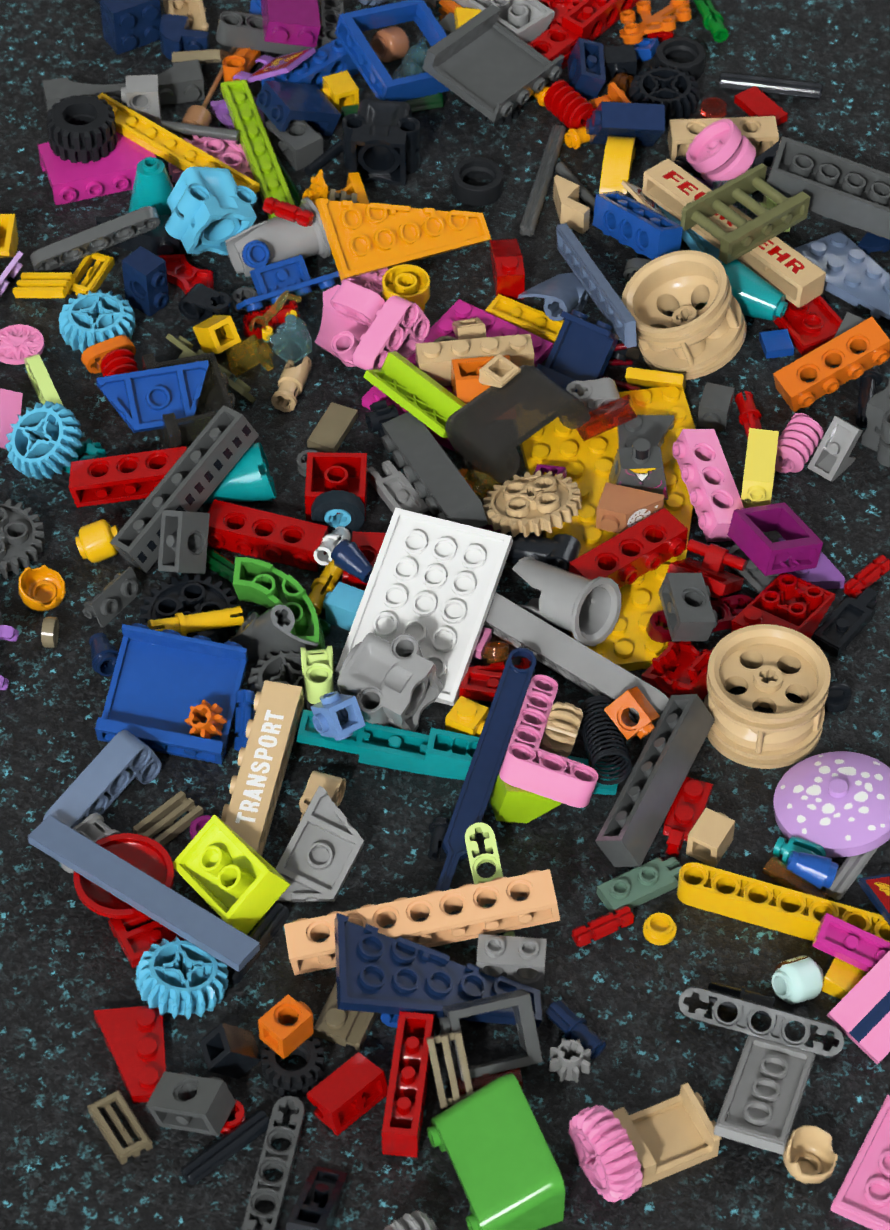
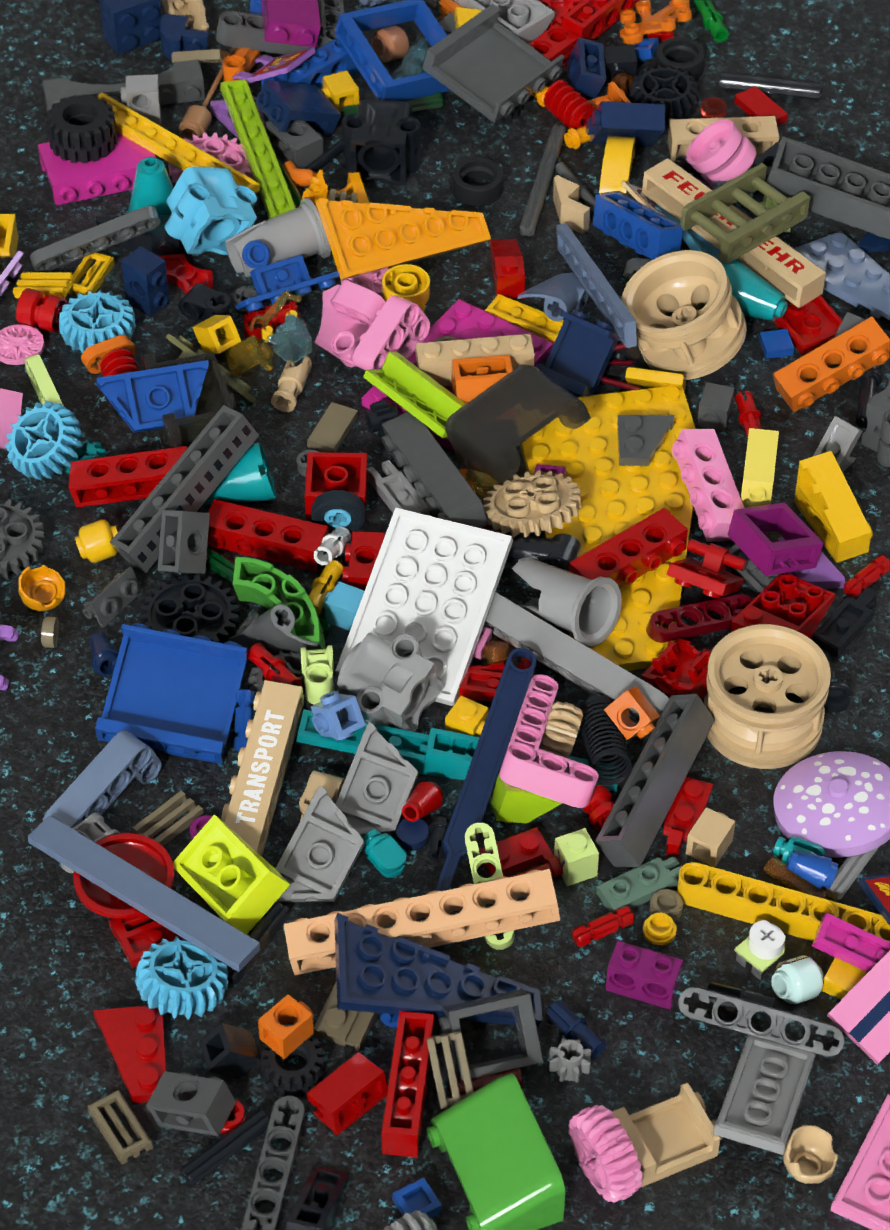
(39, 309): none -> red wheel
(198, 130): dark grey bar -> none
(199, 621): yellow pin -> none
(204, 712): orange gear -> none
(263, 658): none -> red pin
(288, 211): red axle -> none
(300, 177): none -> orange arm
(352, 560): dark blue cone -> none
(376, 785): none -> light grey wing
(385, 853): none -> teal arm
(412, 834): none -> dark blue tile
(417, 1197): none -> blue plate
(423, 800): none -> red cone
(469, 328): tan slope -> none
(498, 372): tan slope -> none
(513, 957): light grey brick -> none
(523, 852): none -> red plate
(577, 856): none -> yellowish green brick
(594, 392): light grey piece -> none
(599, 806): none -> red wheel
(608, 417): clear red slope -> none
(625, 506): nougat slope -> none
(640, 468): dark grey torso -> none
(644, 975): none -> magenta brick
(667, 902): none -> dark tan tile
(687, 607): dark grey brick -> none
(762, 947): none -> white piece
(797, 443): bright pink piece -> none
(831, 507): none -> yellow wedge

